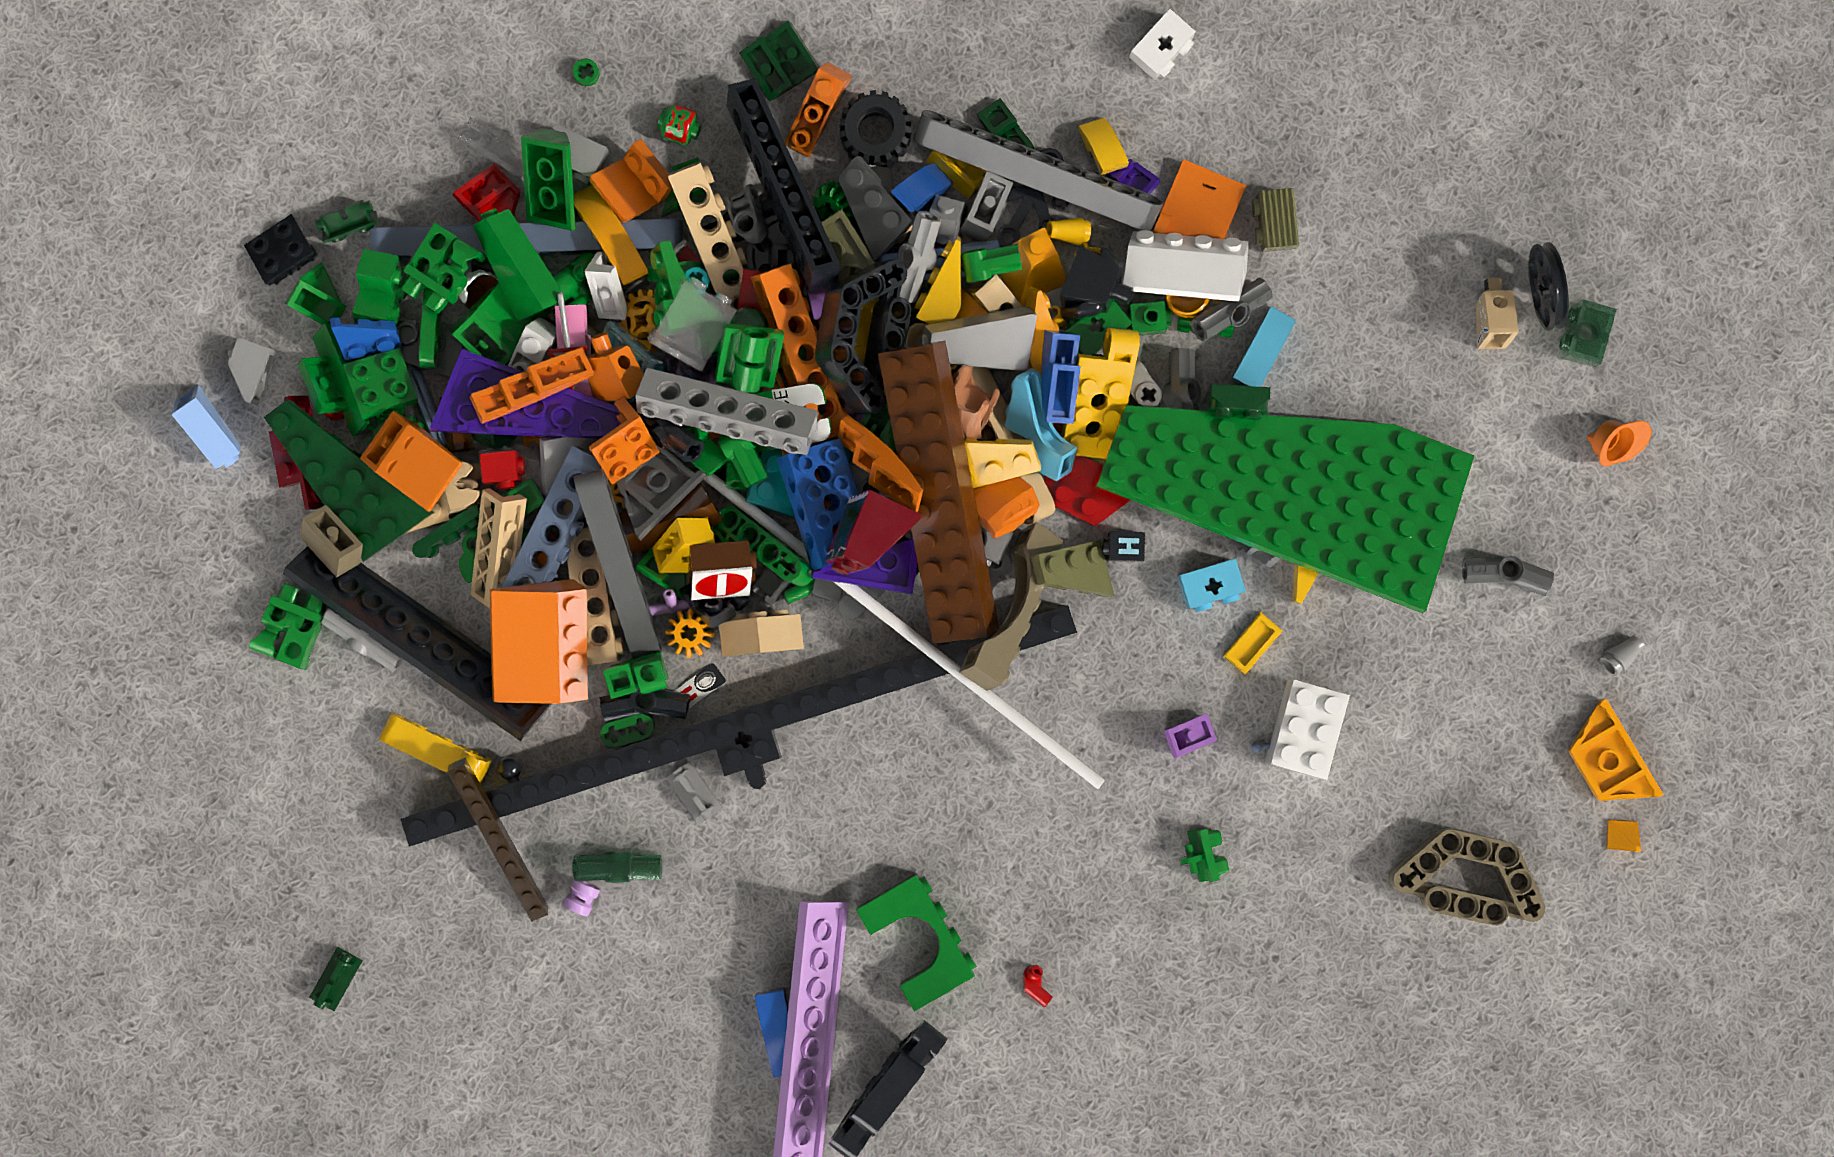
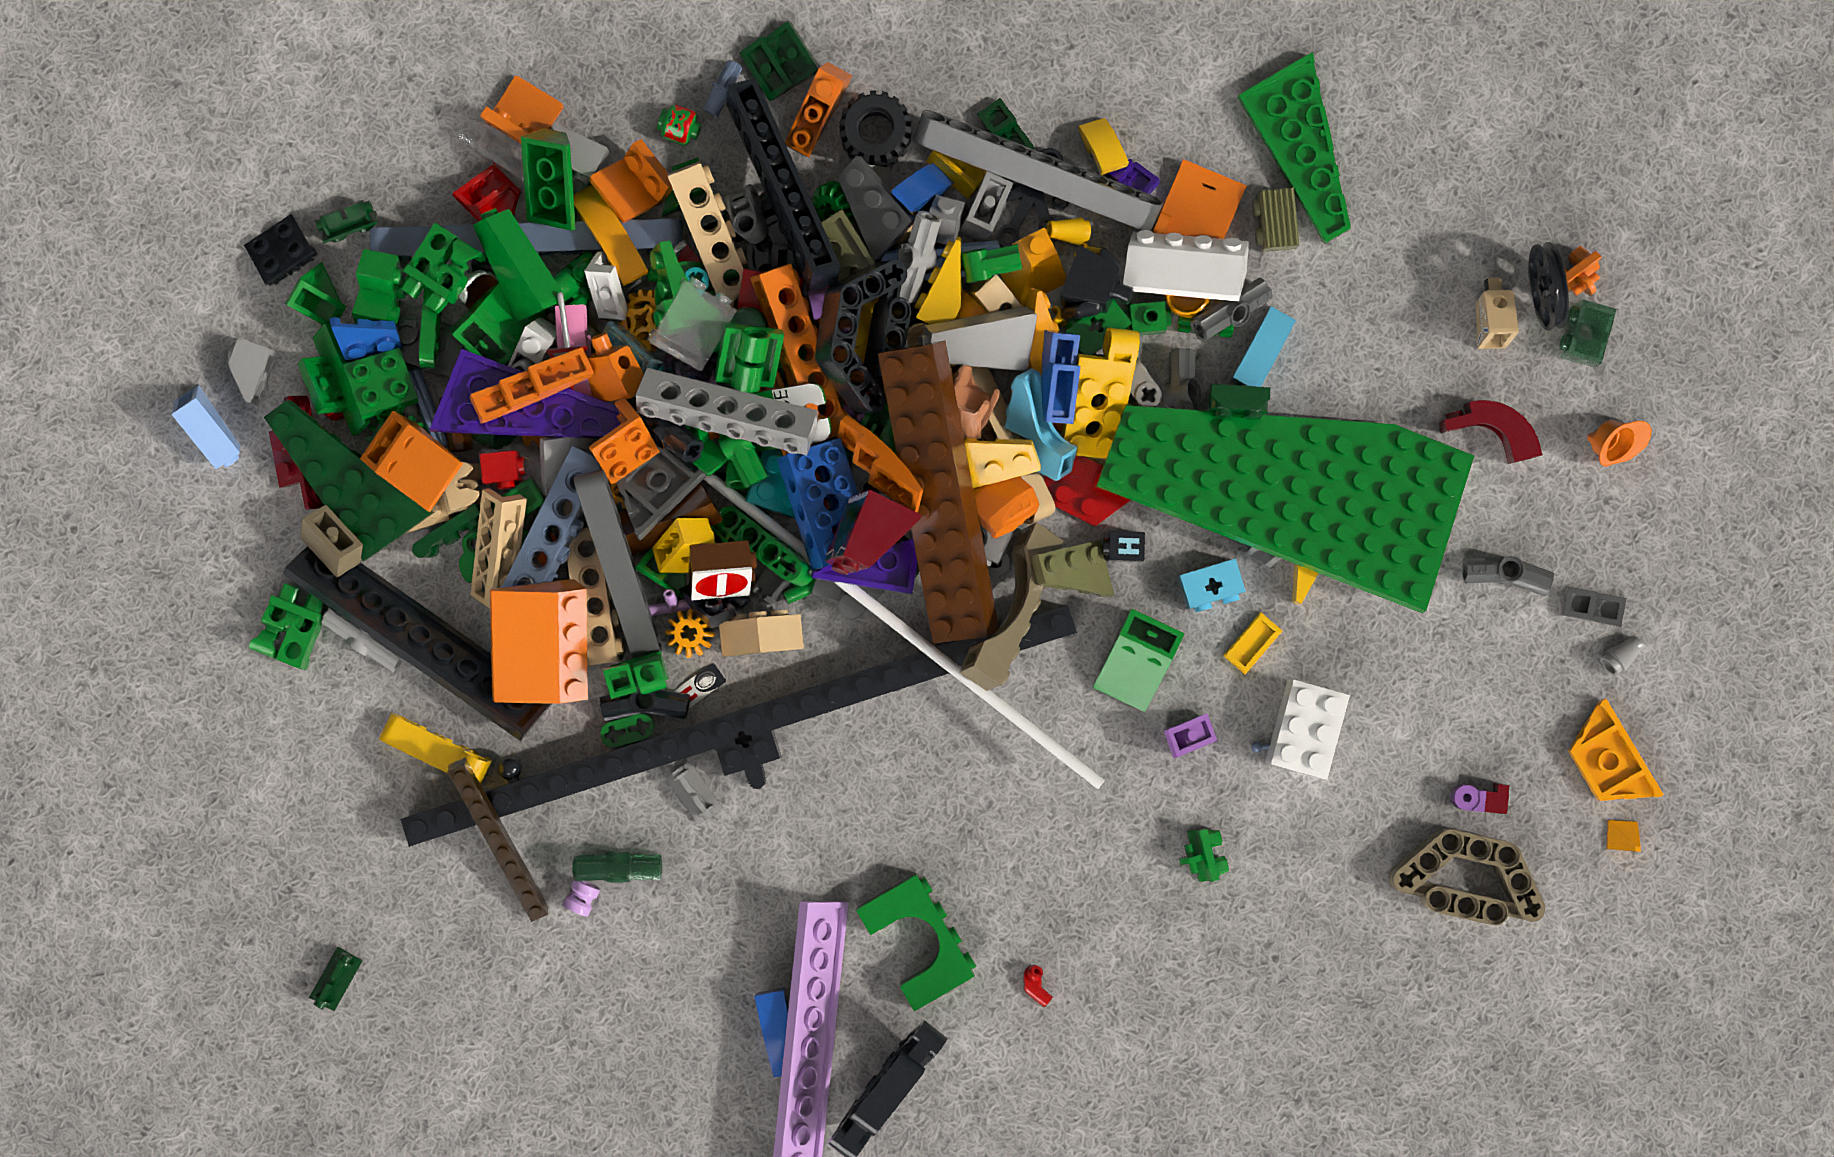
(522, 110): none -> orange bracket
(584, 63): green bush -> none
(720, 89): none -> sand blue axle
(1138, 659): none -> slope
(1167, 29): white brick -> none
(1297, 133): none -> green wing
(1471, 799): none -> leg
(1508, 424): none -> dark red arch
(1583, 274): none -> orange hips
(1594, 606): none -> dark grey slope

